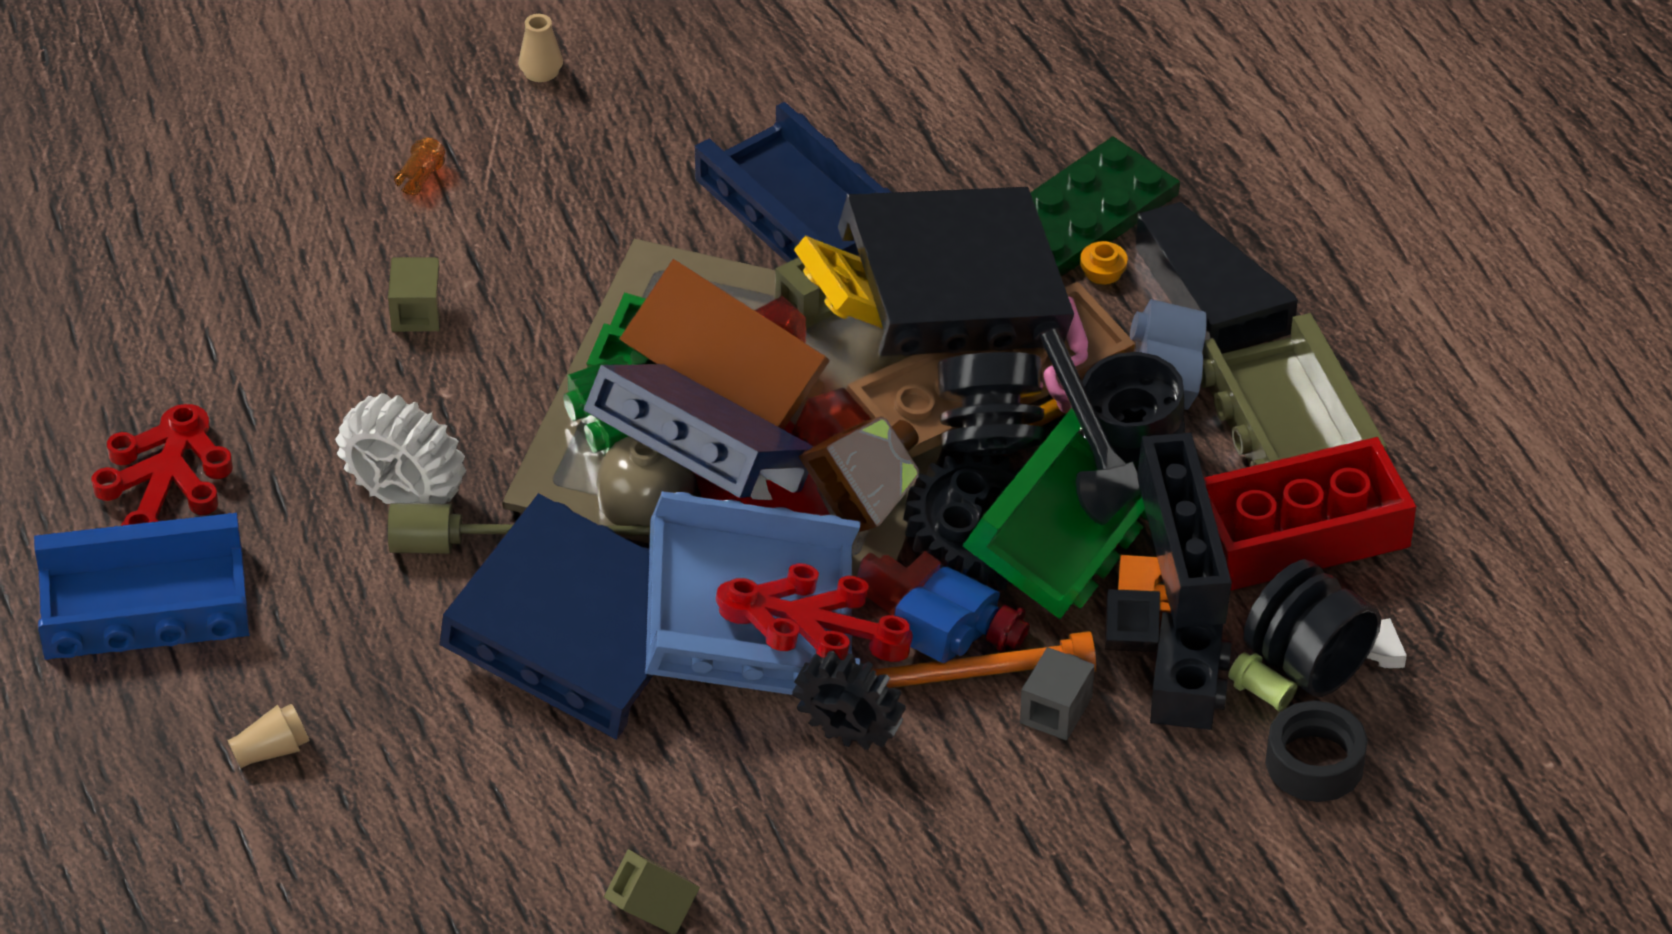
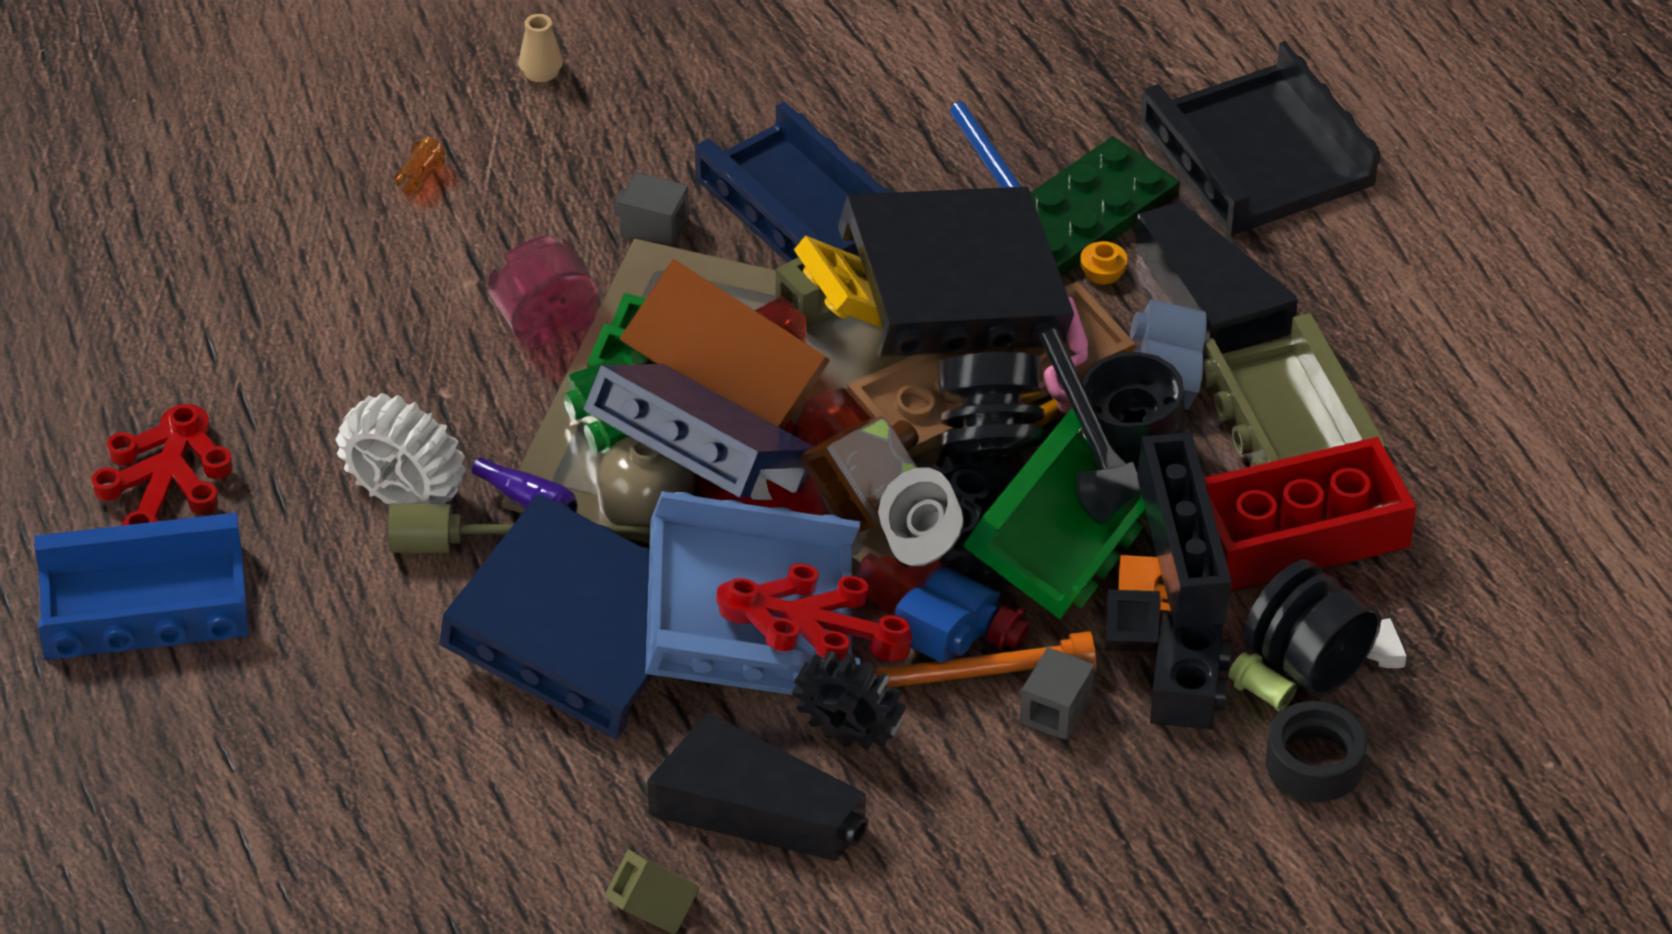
(269, 737): tan cone -> none
(414, 294): olive panel -> none
(521, 485): none -> dark purple piece
(543, 291): none -> clear pink brick
(652, 209): none -> dark grey brick
(755, 792): none -> black slope
(920, 516): none -> light grey piece
(983, 146): none -> blue bar
(1262, 143): none -> black panel

